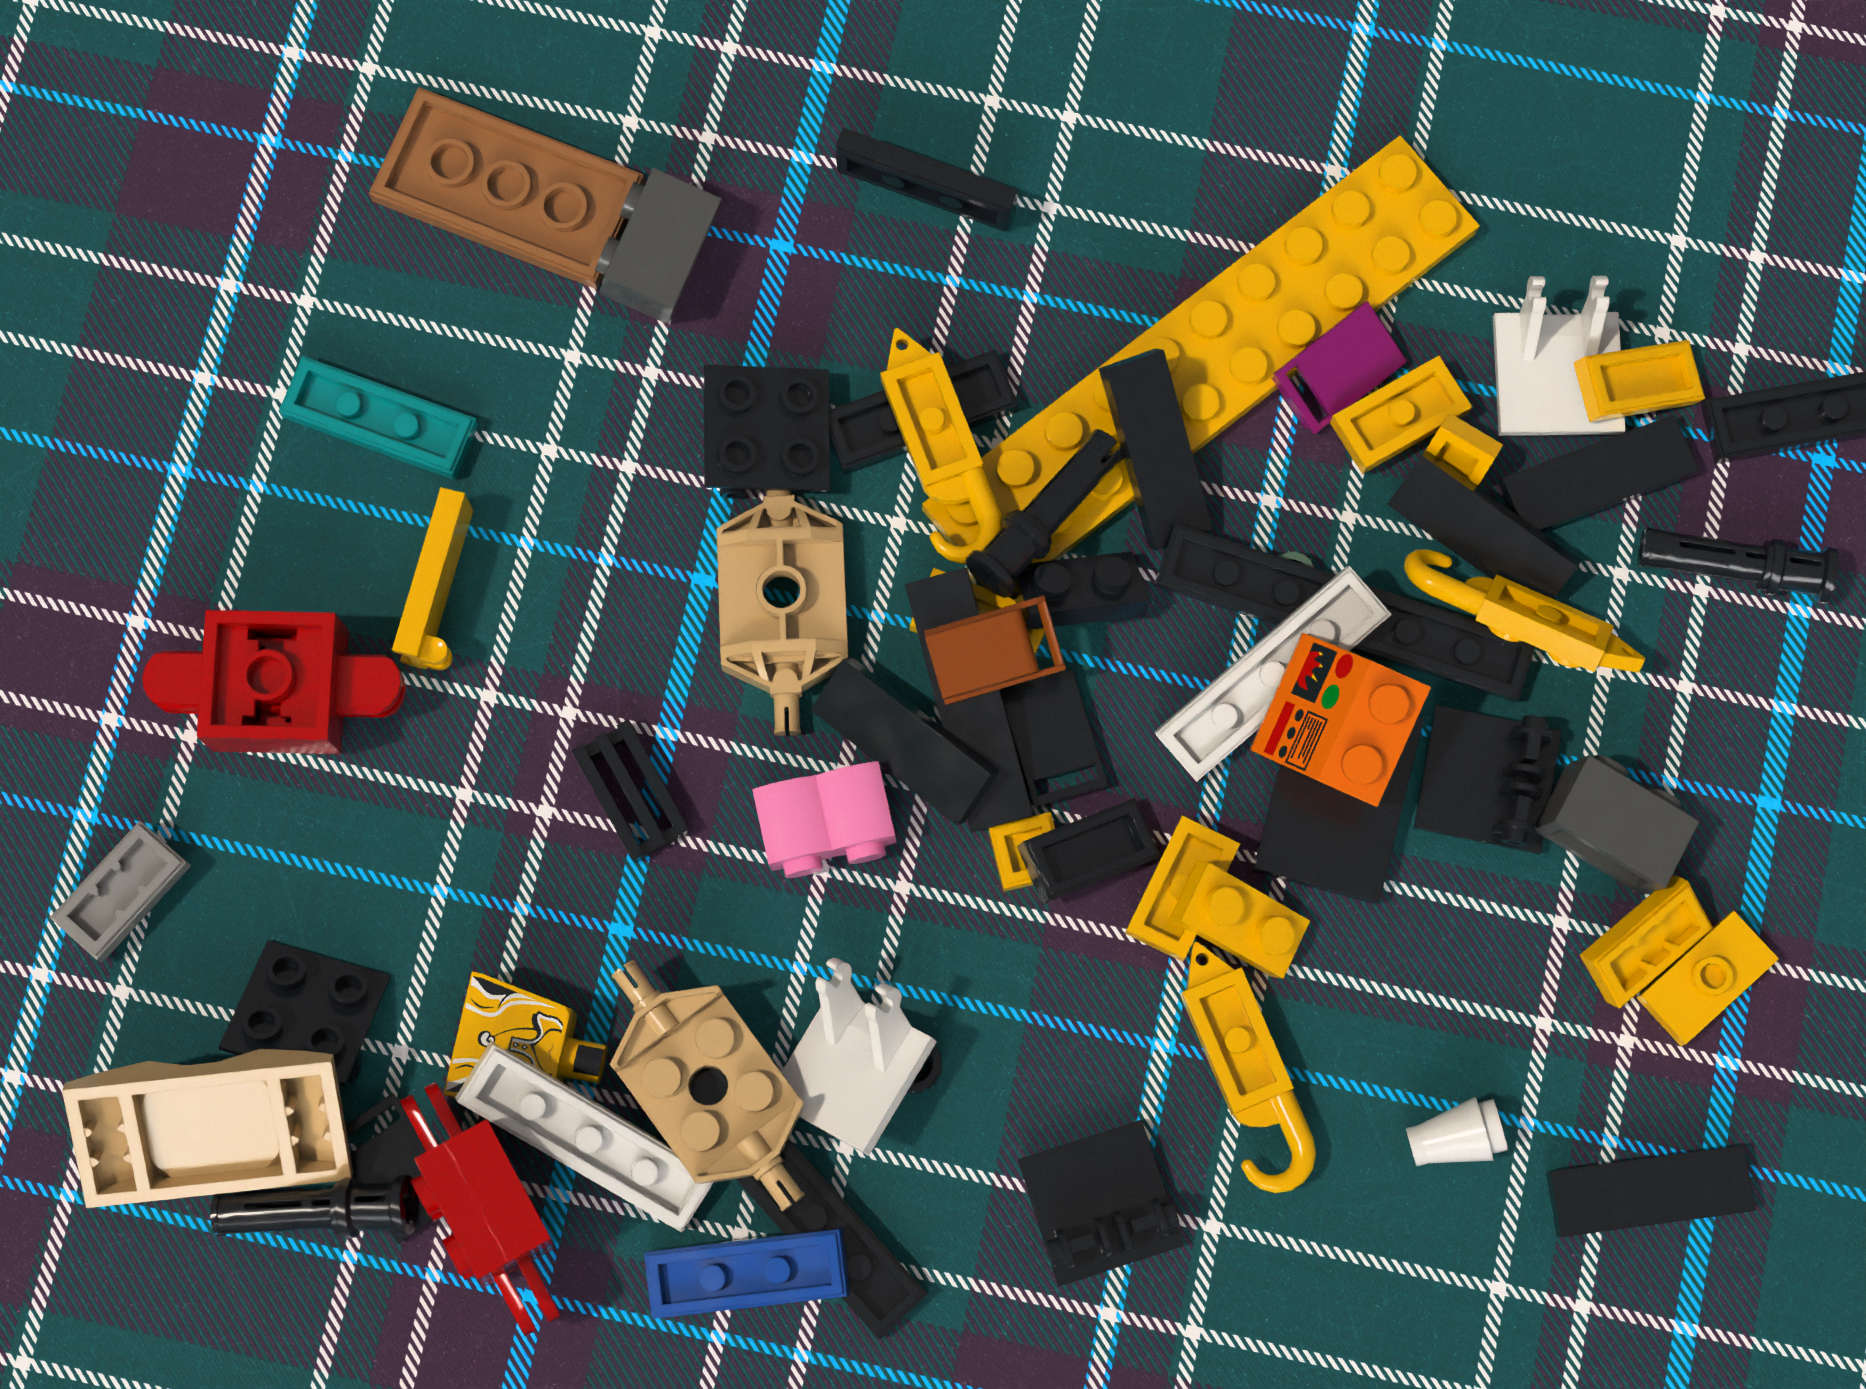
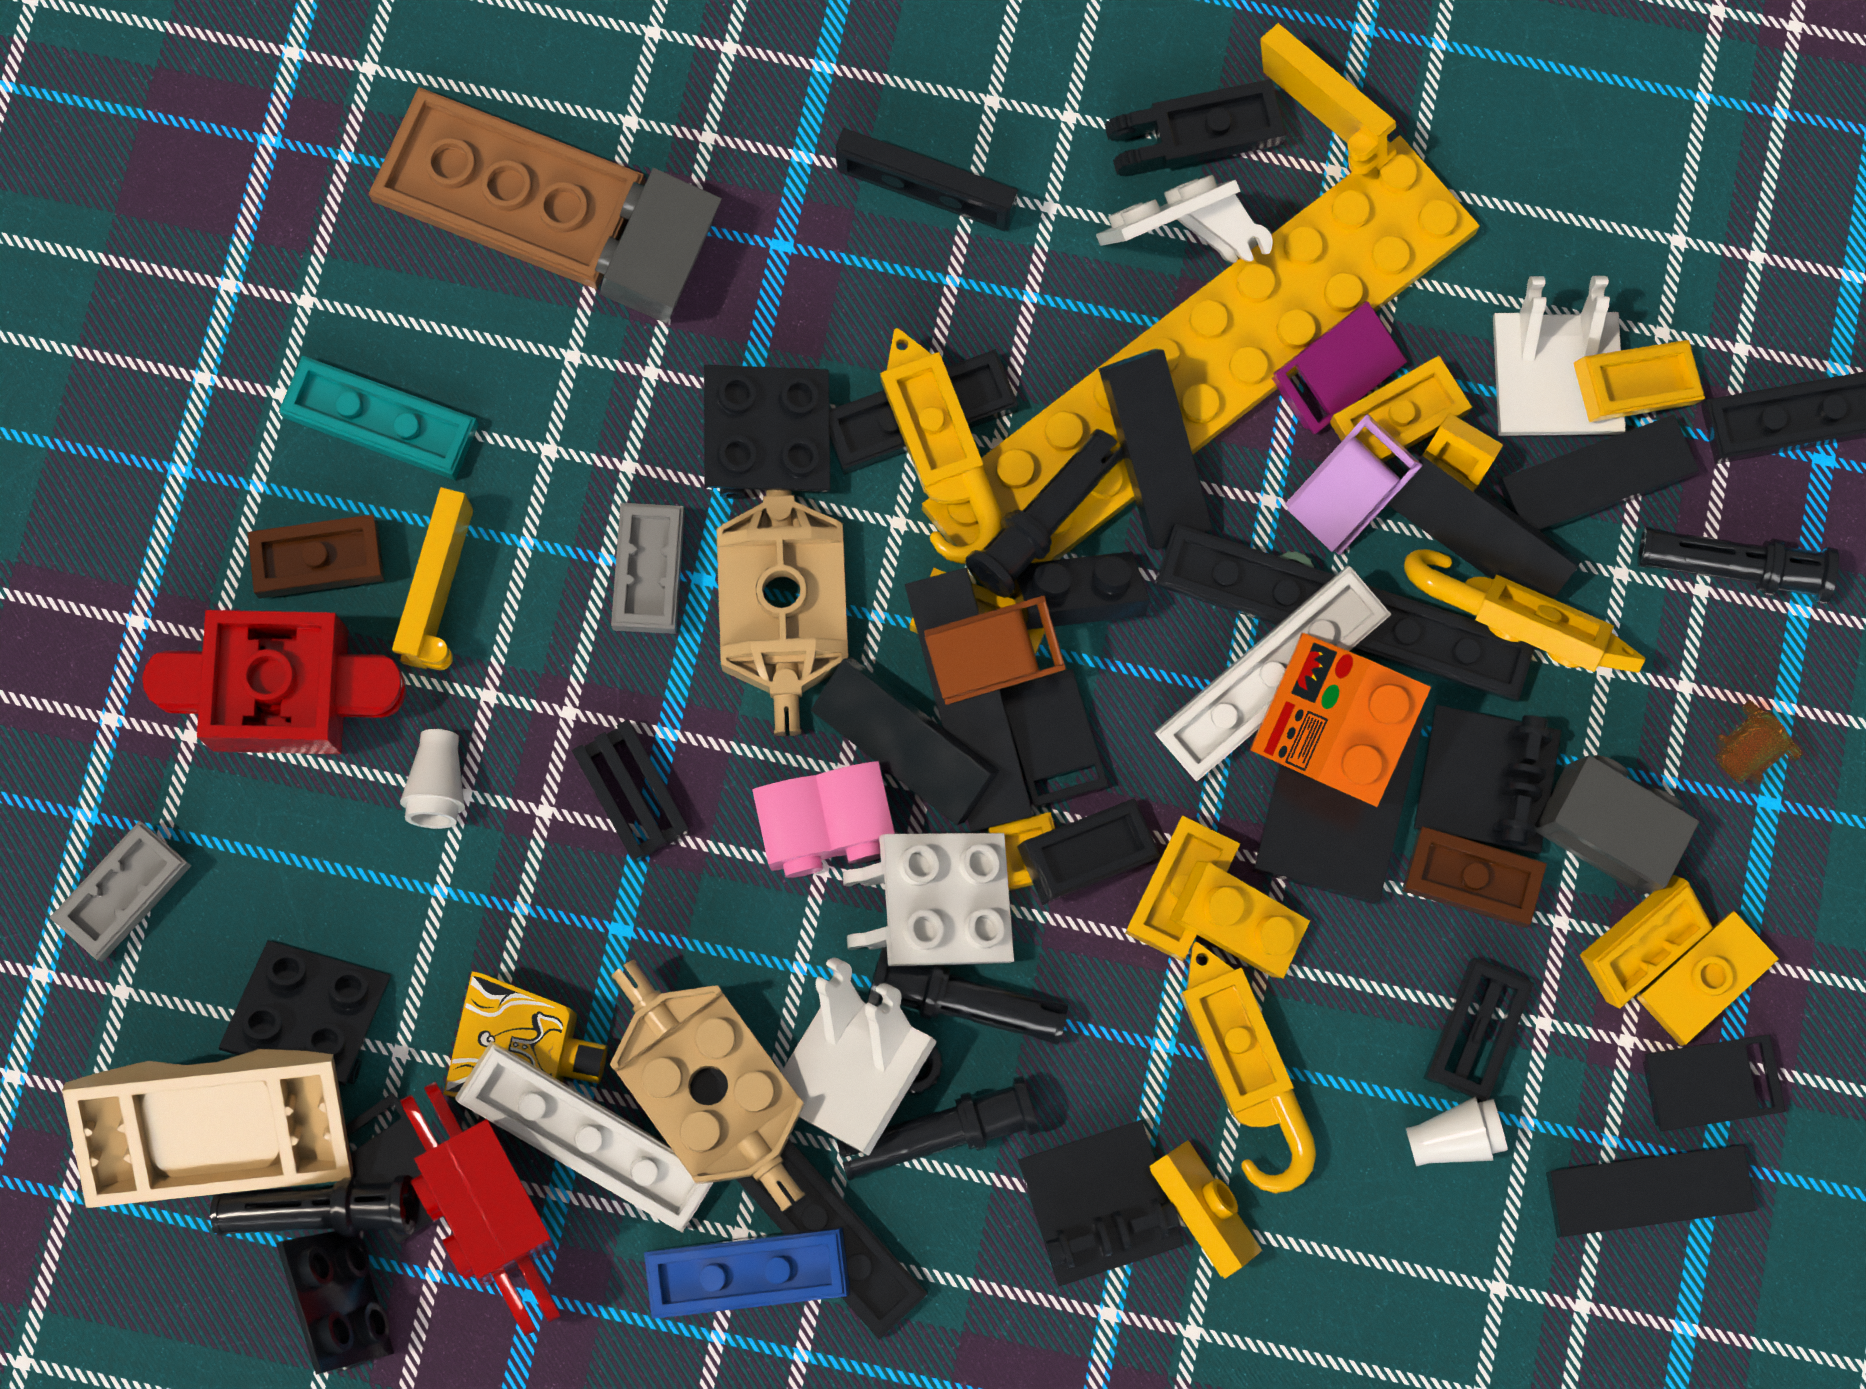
(315, 556): none -> reddish brown plate
(335, 1301): none -> black hinge
(434, 783): none -> white cone
(648, 568): none -> light grey plate
(936, 991): none -> black pin
(941, 899): none -> white plate
(969, 1122): none -> black pin
(1200, 128): none -> black hinge
(1202, 207): none -> white plate
(1206, 1209): none -> yellow plate
(1329, 99): none -> yellow hinge
(1350, 488): none -> lavender piece
(1458, 1080): none -> black tile
(1474, 877): none -> reddish brown plate
(1709, 1084): none -> black piece
(1754, 746): none -> clear orange brick

